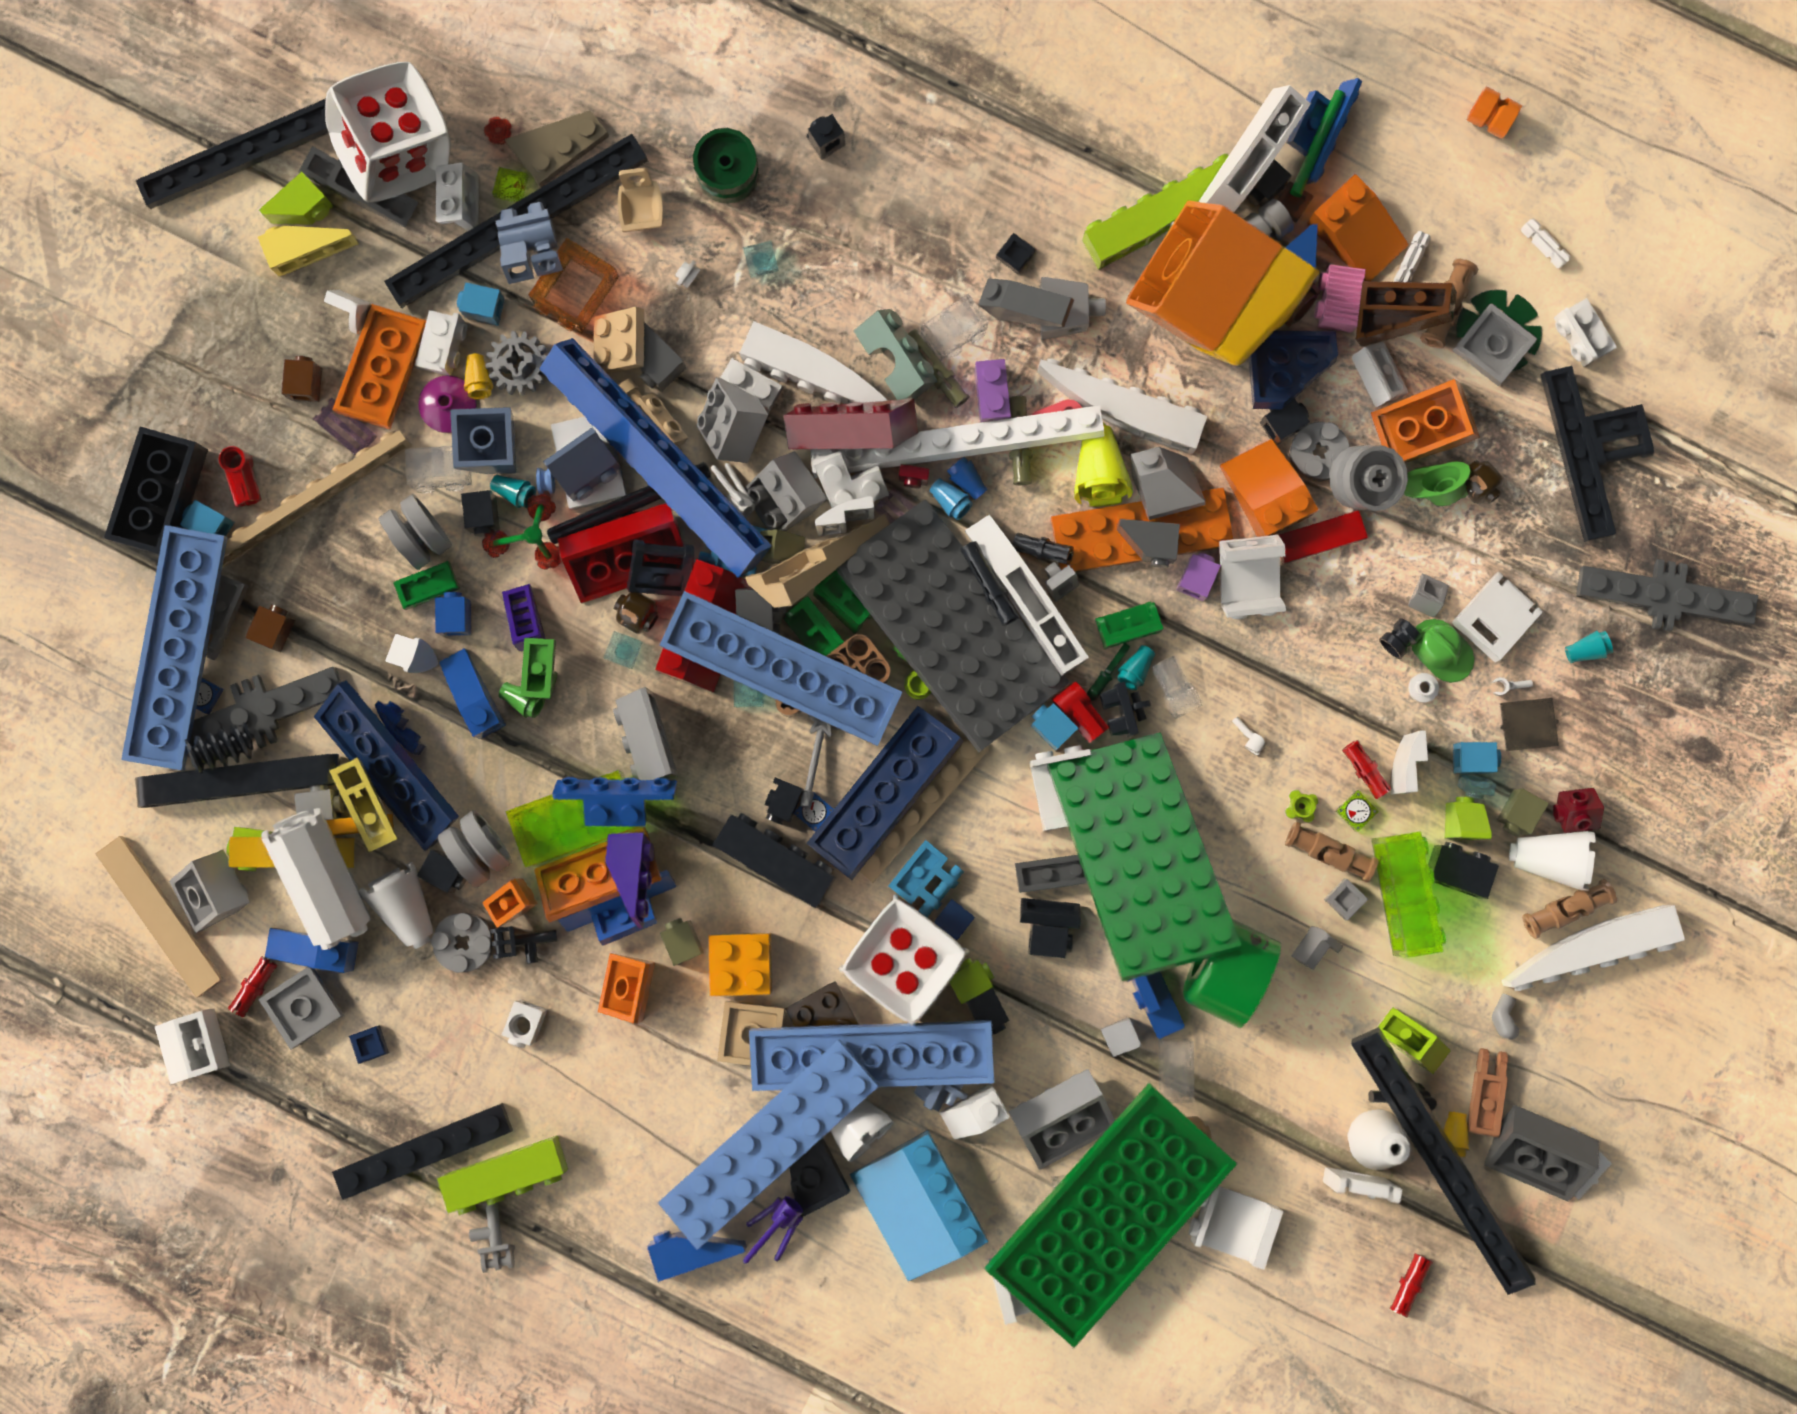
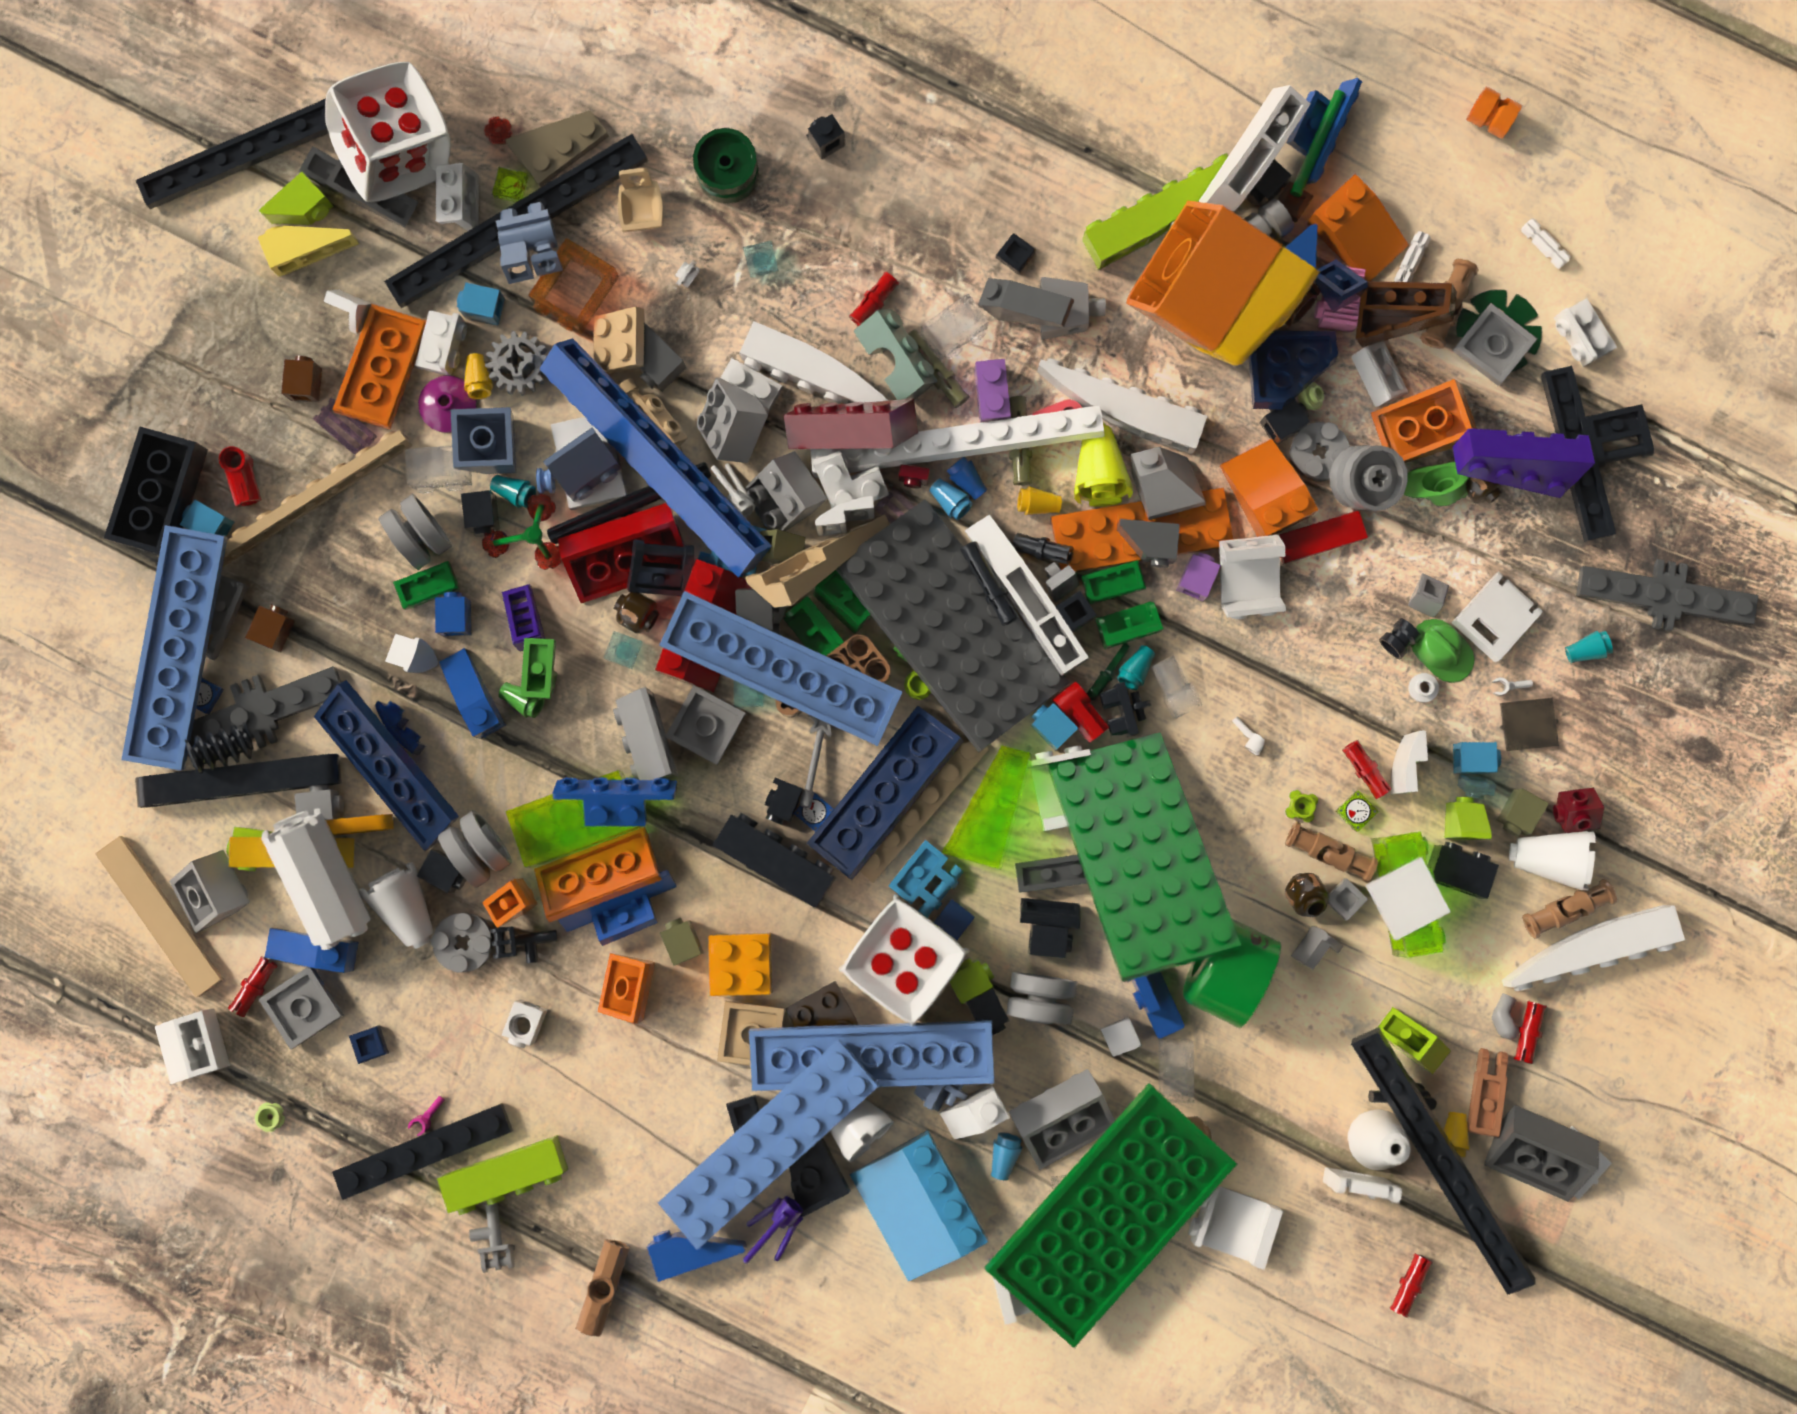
(262, 1120): none -> yellowish green plate
(363, 804): light yellow slope -> none
(425, 1118): none -> dark pink hand
(596, 1304): none -> medium nougat piece
(629, 863): dark purple slope -> none
(705, 725): none -> light grey plate
(742, 1111): none -> black tile
(874, 298): none -> red pin
(991, 813): none -> clear neon green wedge
(1005, 1154): none -> dark azure cone
(1036, 501): none -> yellow cone
(1041, 1000): none -> light grey wheel
(1076, 611): none -> black brick
(1113, 582): none -> green plate
(1307, 894): none -> dark brown head
(1312, 397): none -> yellowish green plate
(1339, 285): none -> dark blue slope
(1407, 898): none -> white tile
(1523, 460): none -> dark purple wedge
(1530, 1032): none -> red pin

